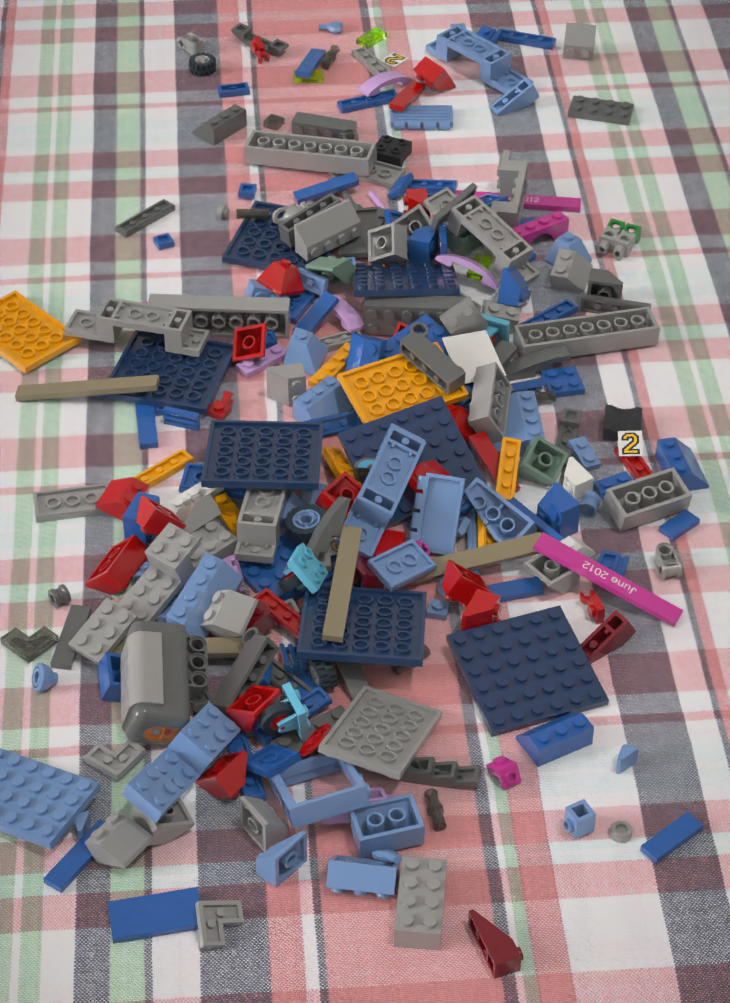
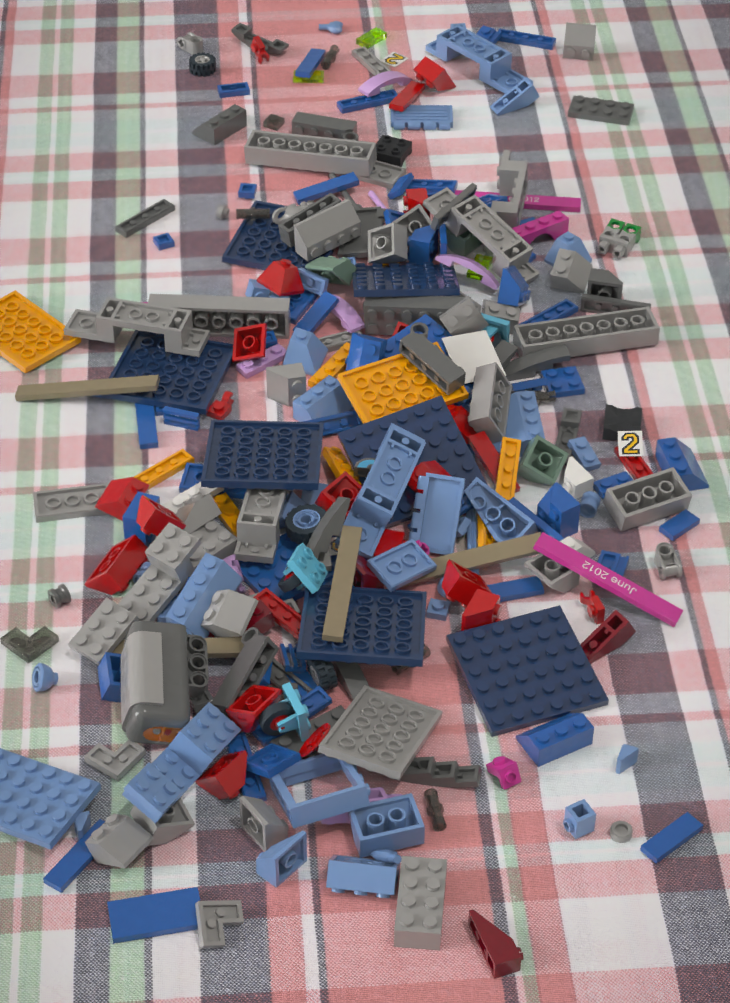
(63, 655): dark grey tile -> none

